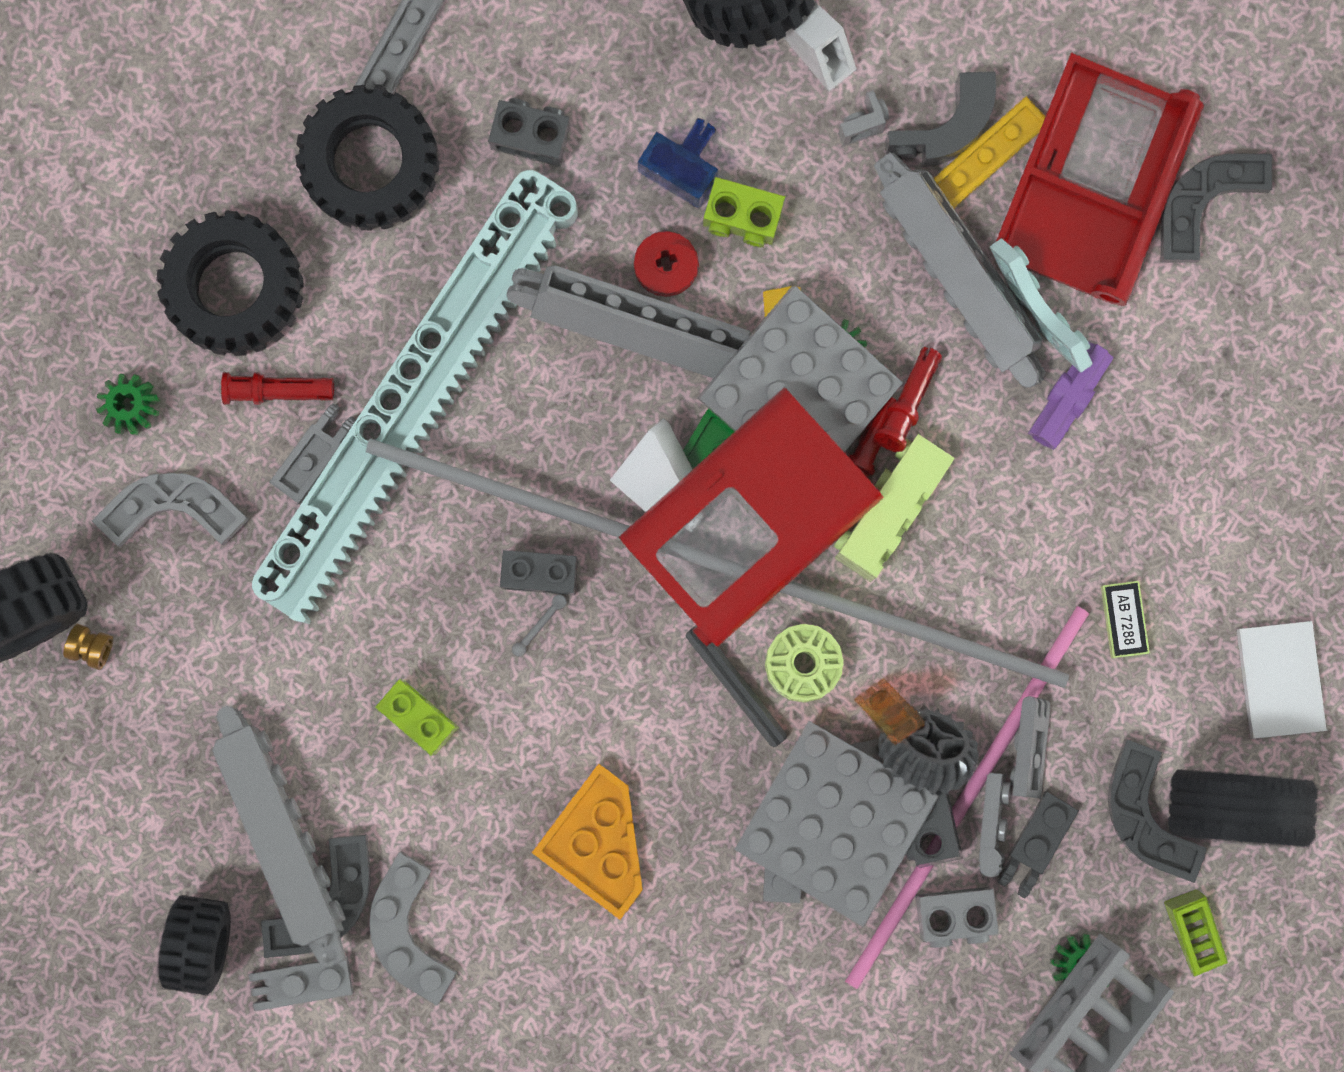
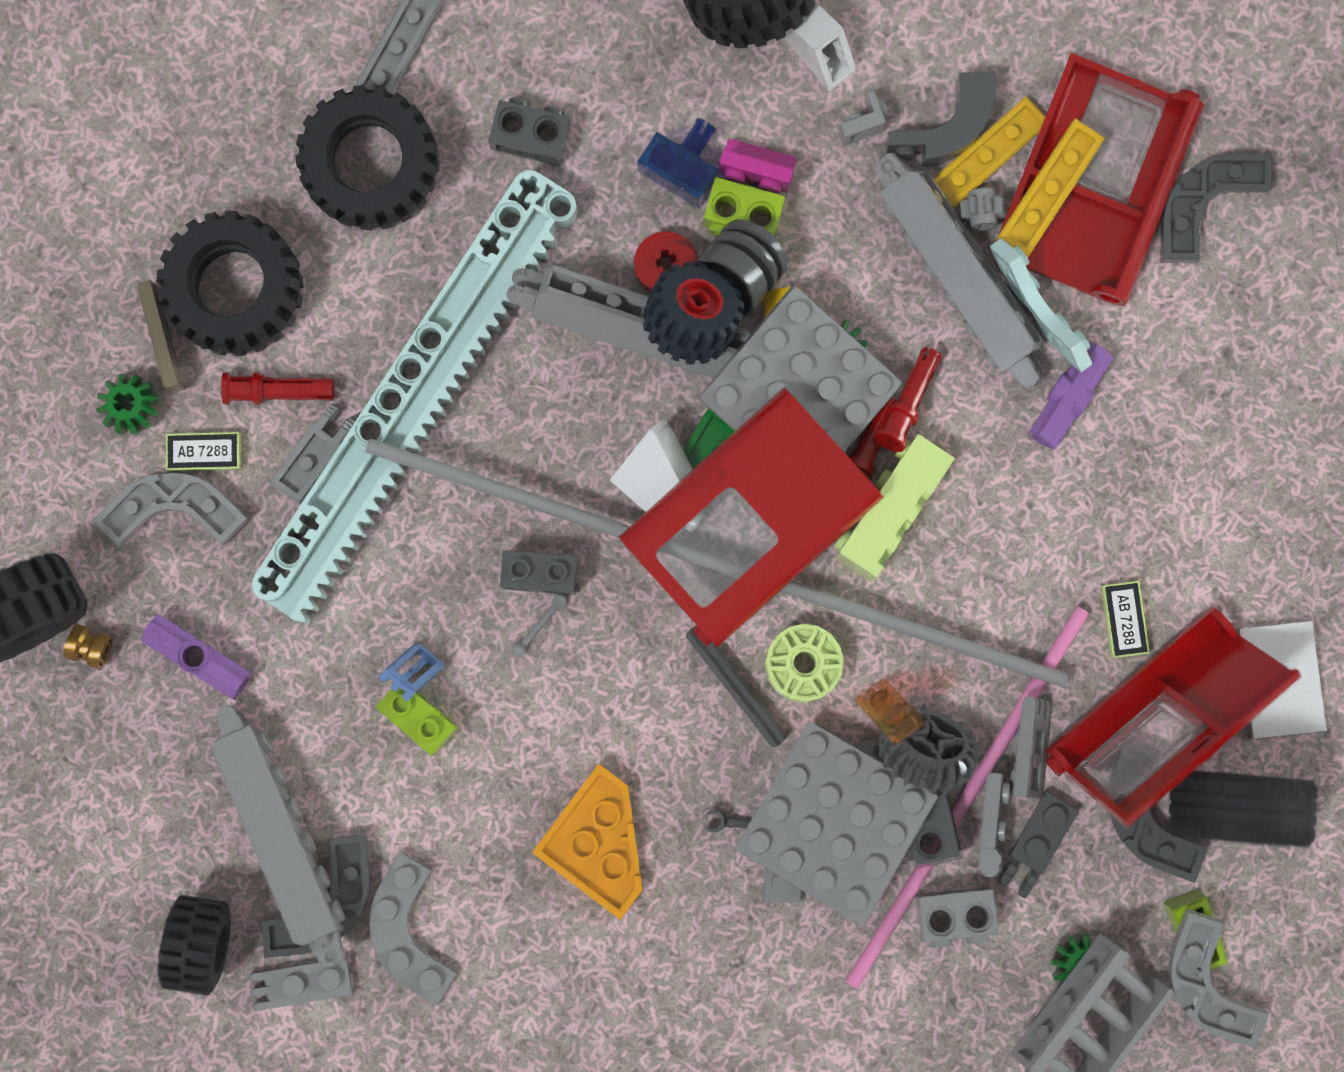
(160, 337): none -> dark tan tile
(176, 645): none -> medium lavender piece
(203, 451): none -> tile
(402, 681): none -> medium blue tile
(692, 313): none -> black wheel
(728, 822): none -> dark grey hand
(748, 258): none -> dark grey wheel
(757, 165): none -> dark pink bracket
(982, 209): none -> light grey gear
(1051, 187): none -> yellow tile
(1169, 717): none -> red piece
(1193, 987): none -> light grey plate

